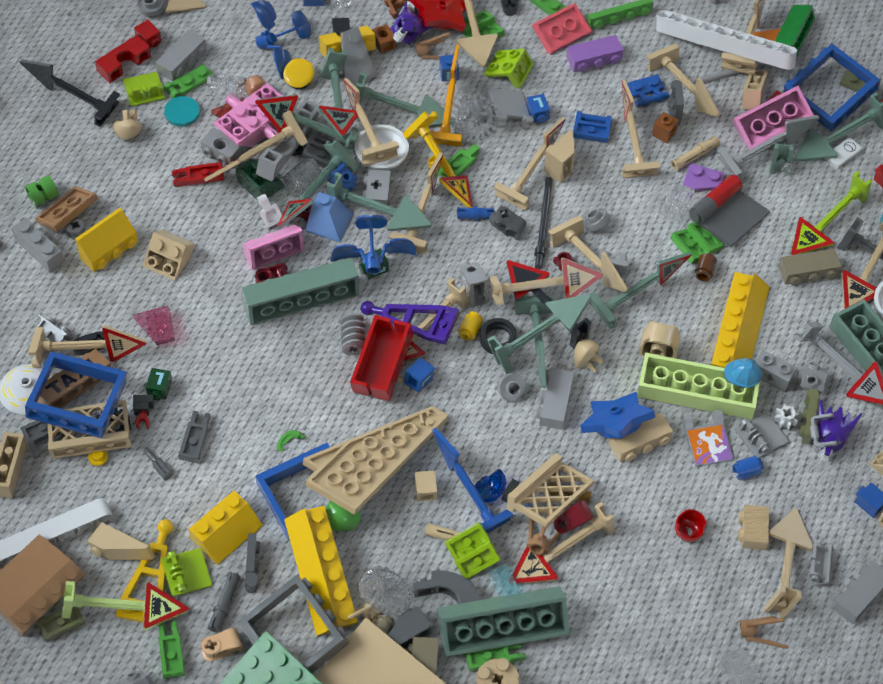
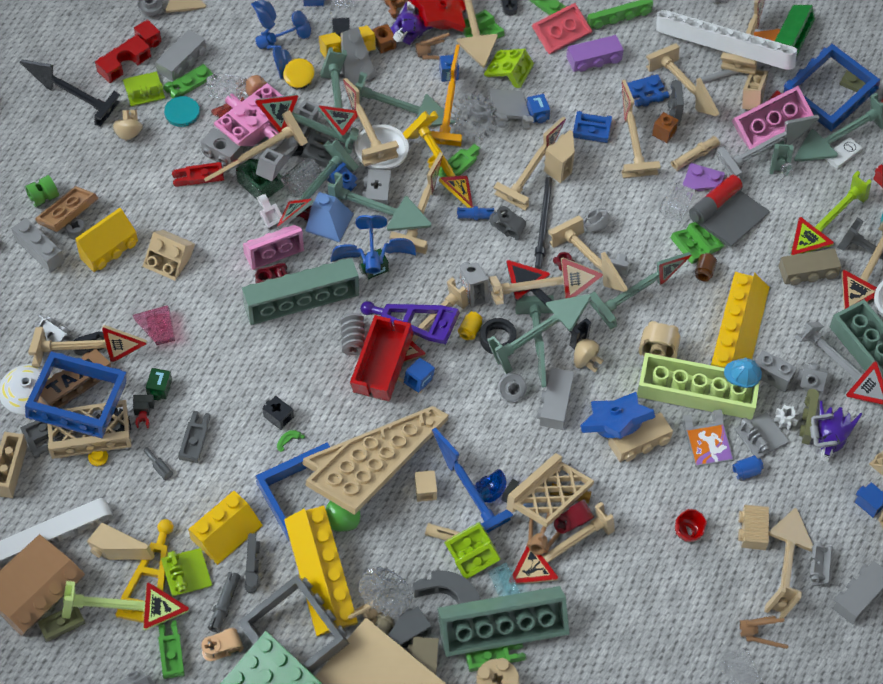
(272, 414): none -> black brick

